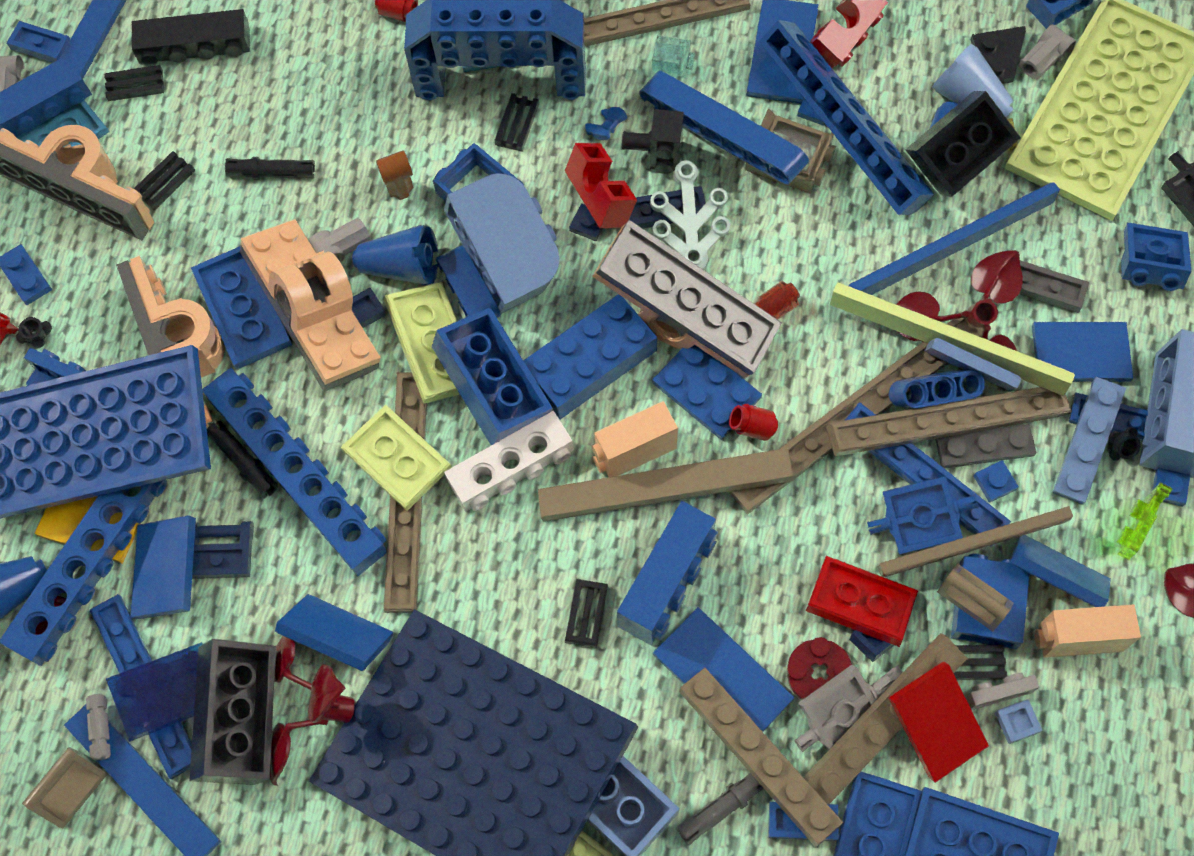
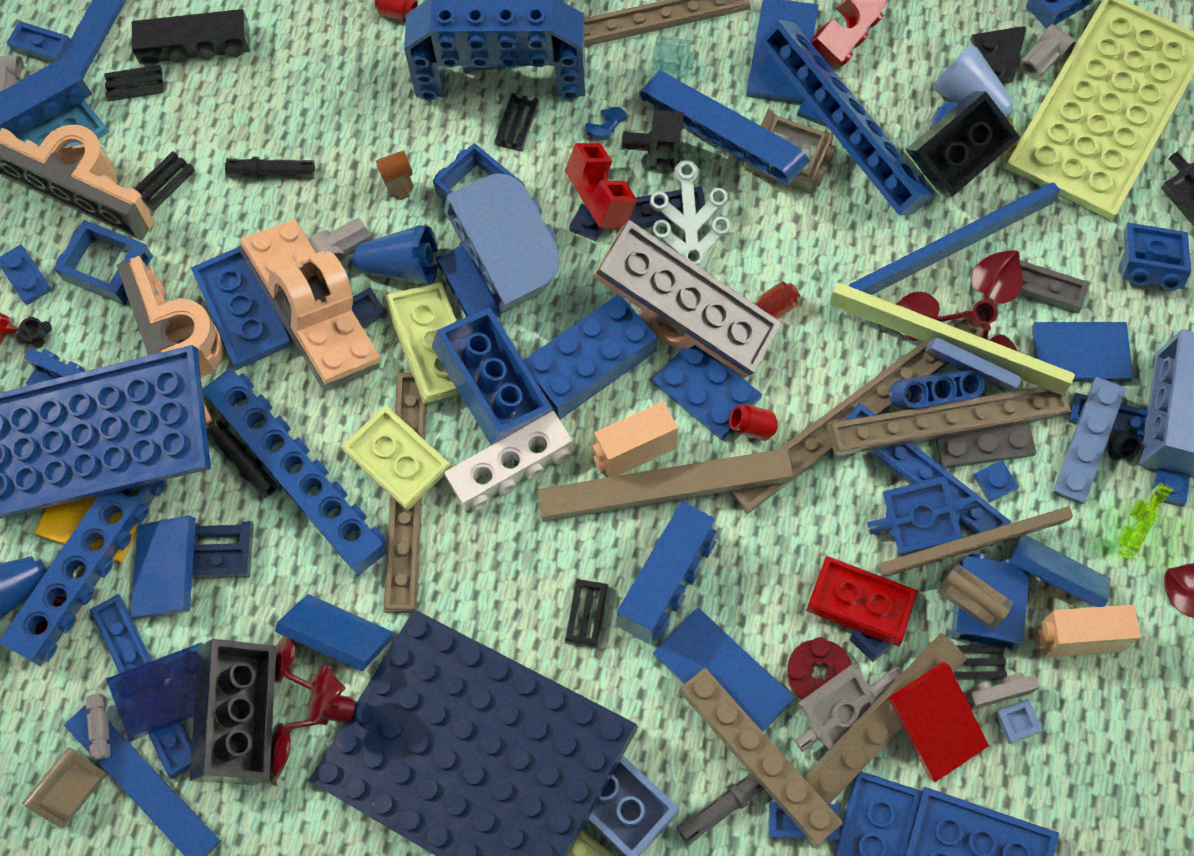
(77, 247): none -> blue window

